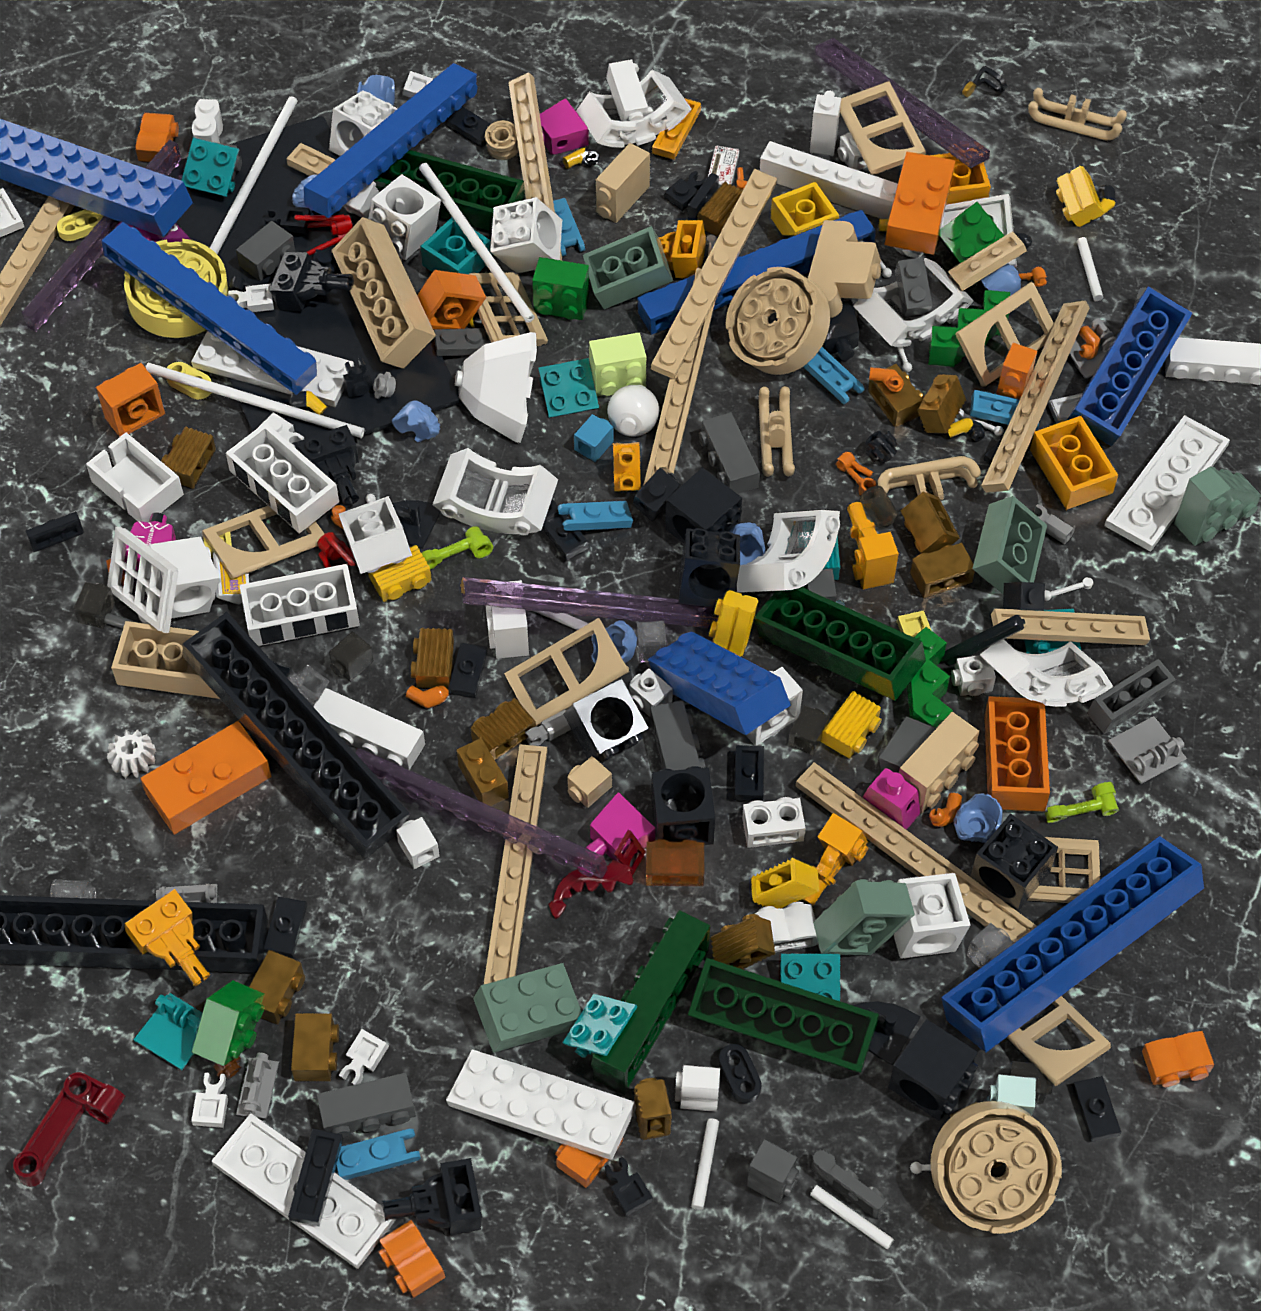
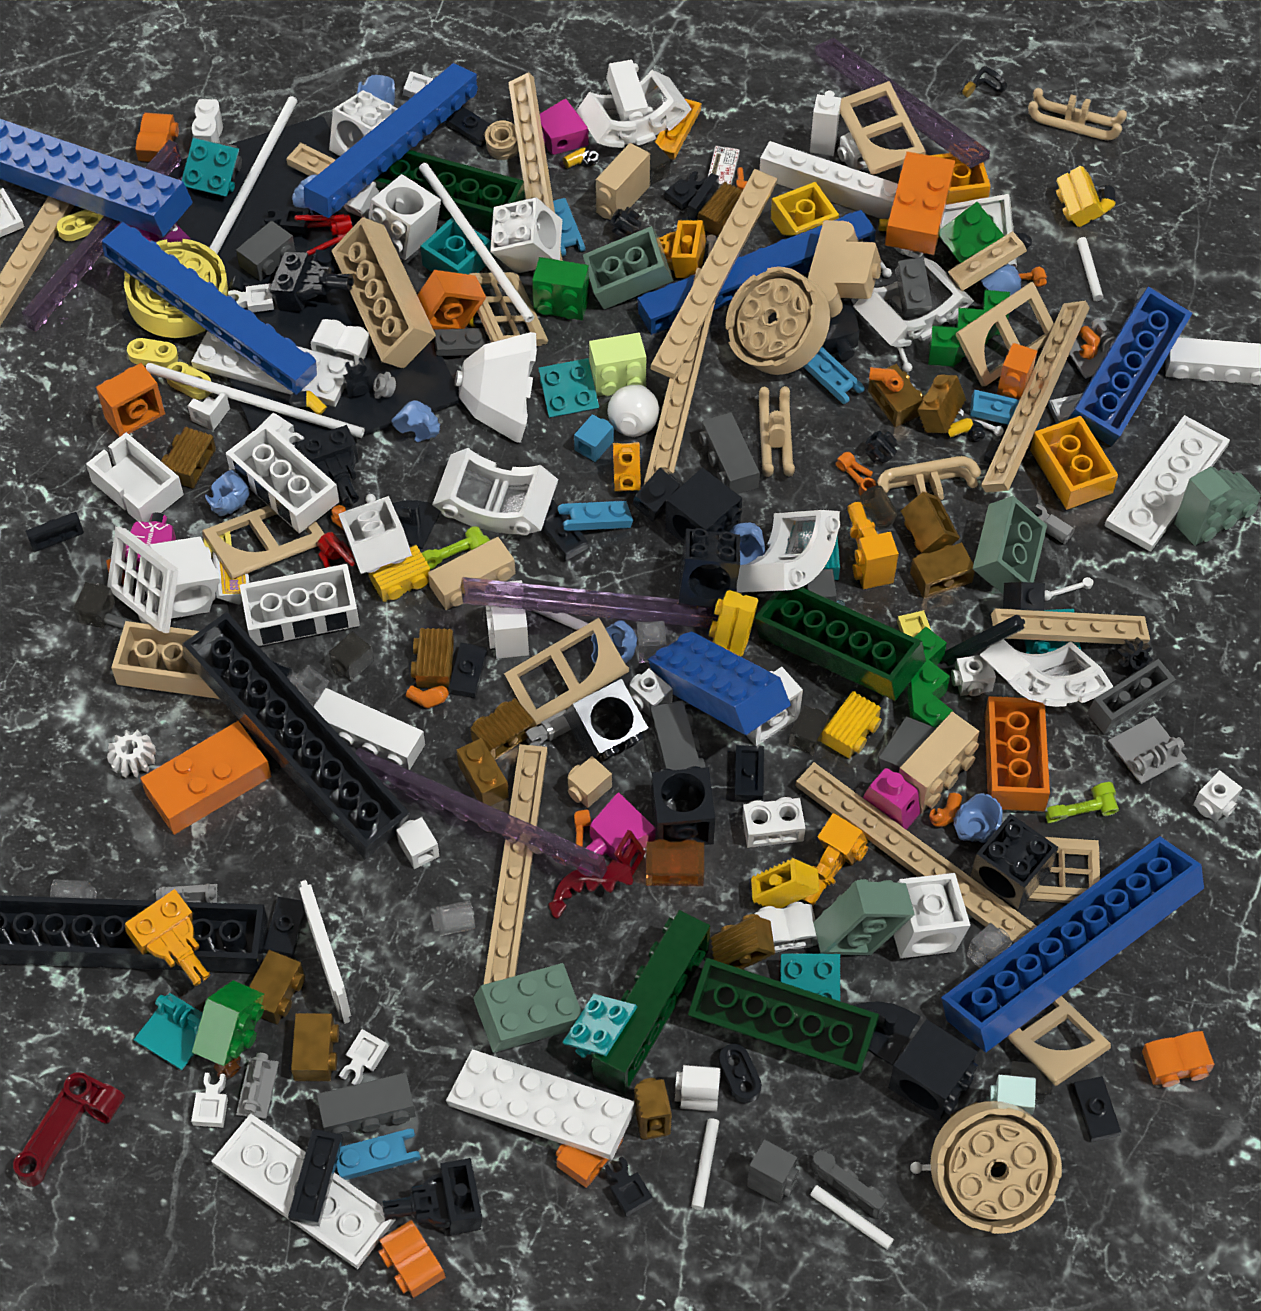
(150, 351): none -> light yellow plate
(210, 411): none -> white panel
(228, 493): none -> medium blue hair
(325, 951): none -> white piece
(341, 340): none -> white brick
(453, 918): none -> clear brick
(487, 562): none -> tan brick
(581, 819): none -> orange hand
(625, 222): none -> black gear
(658, 163): none -> clear smoke brick
(1134, 654): none -> black gear
(1218, 797): none -> white brick

